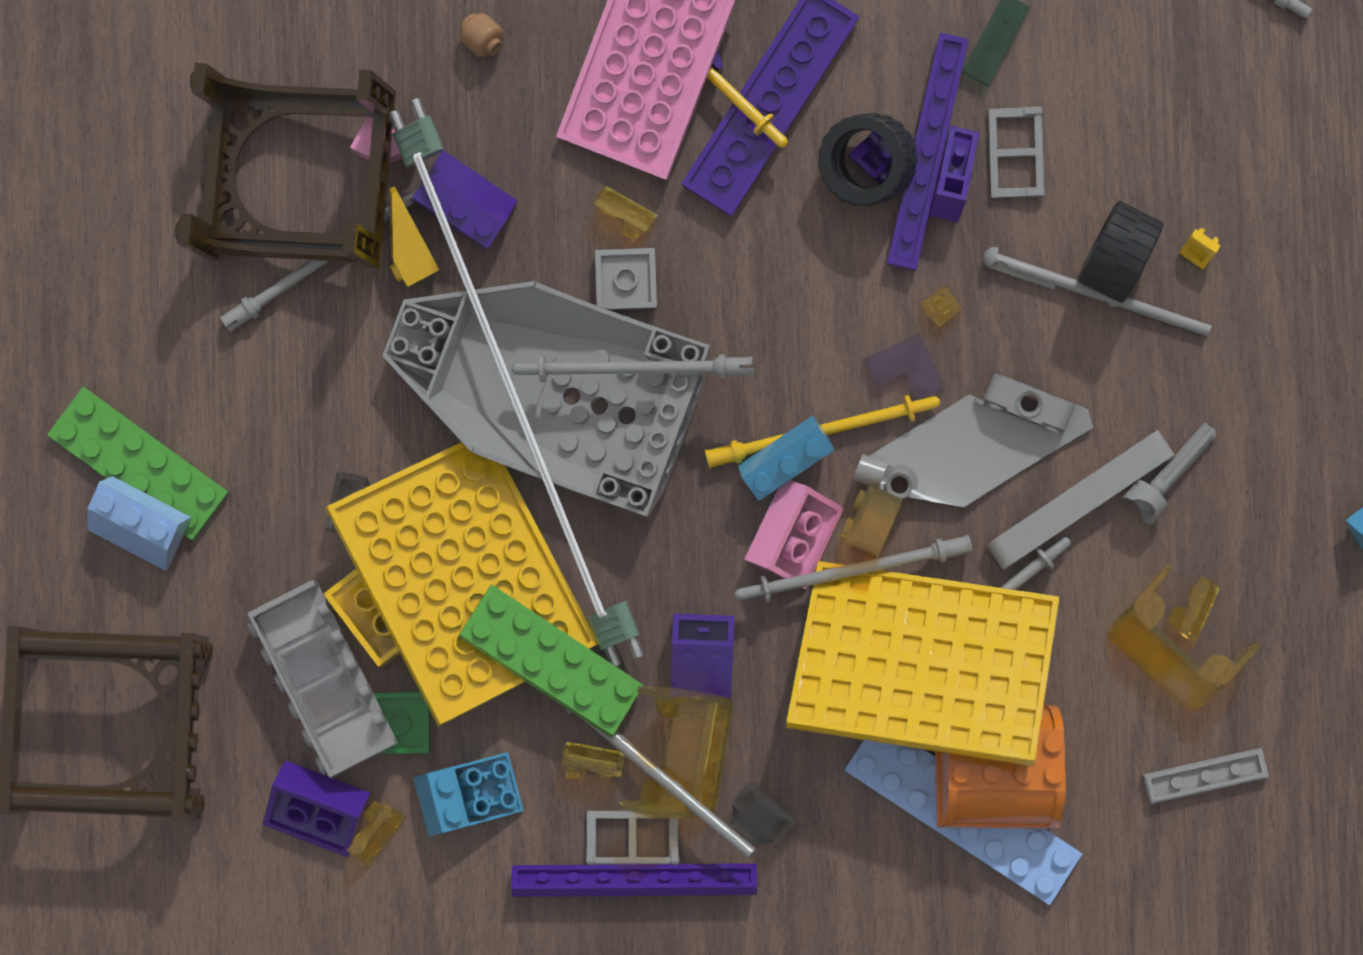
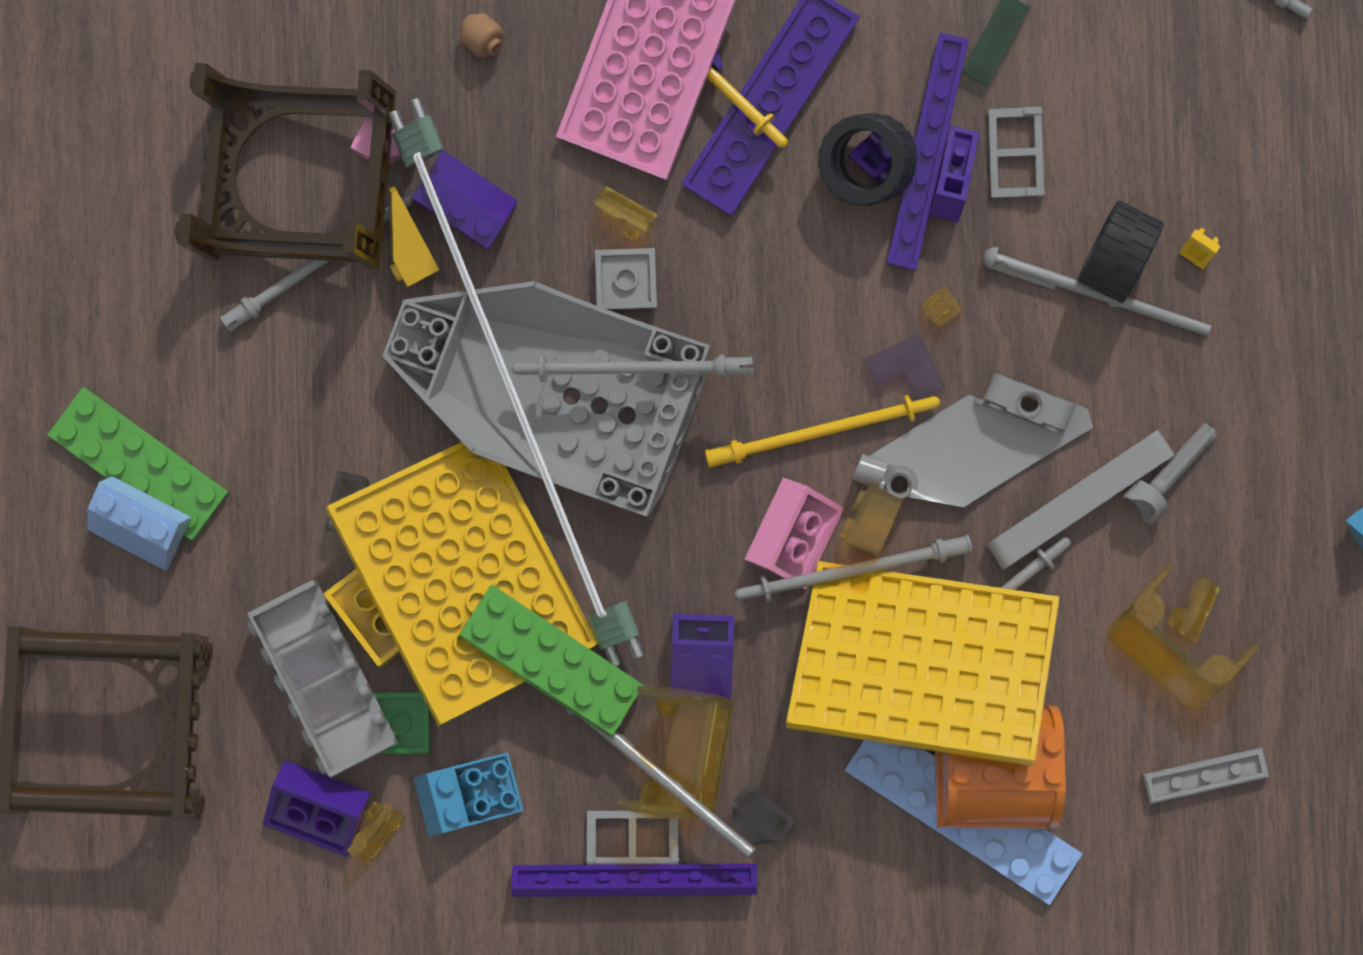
(581, 757): clear yellow hinge -> none
(785, 458): dark azure brick -> none

